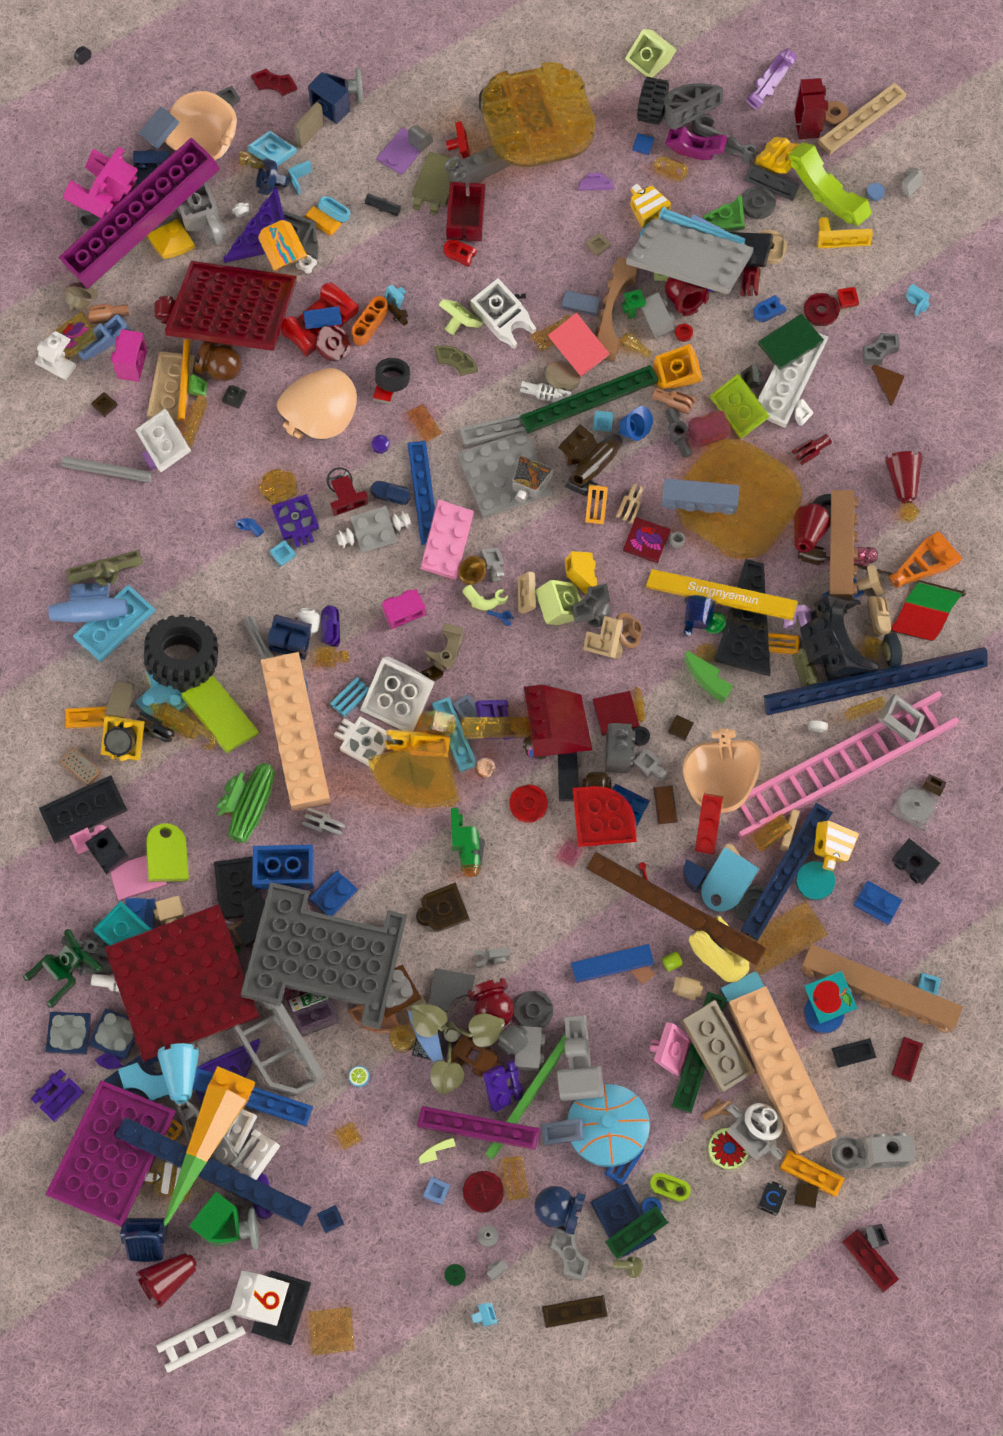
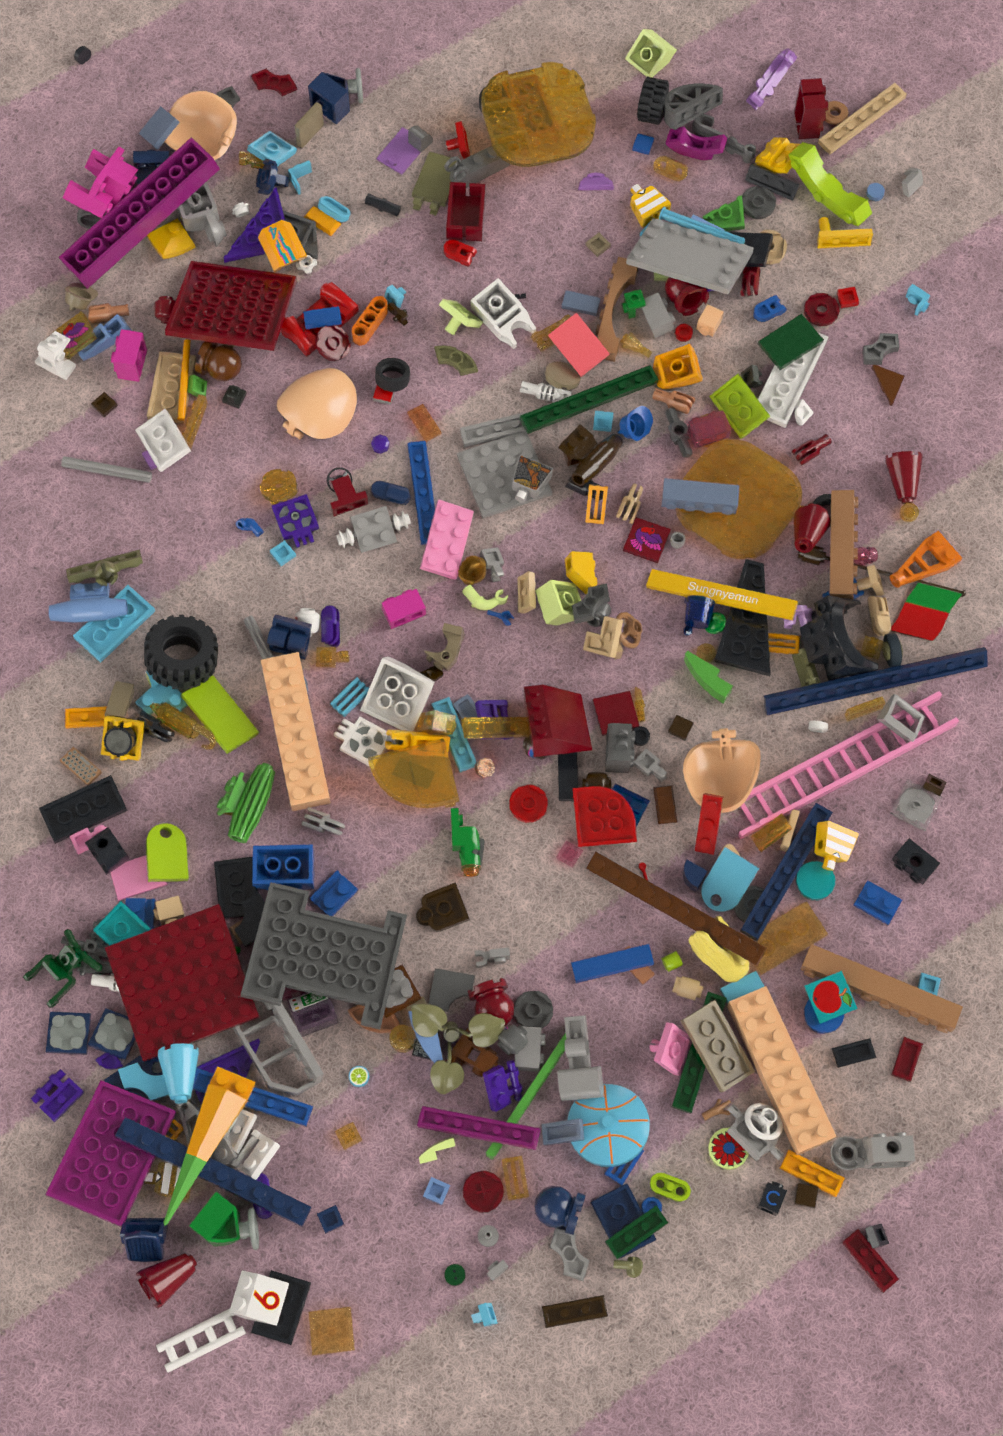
(709, 320): none -> light nougat brick

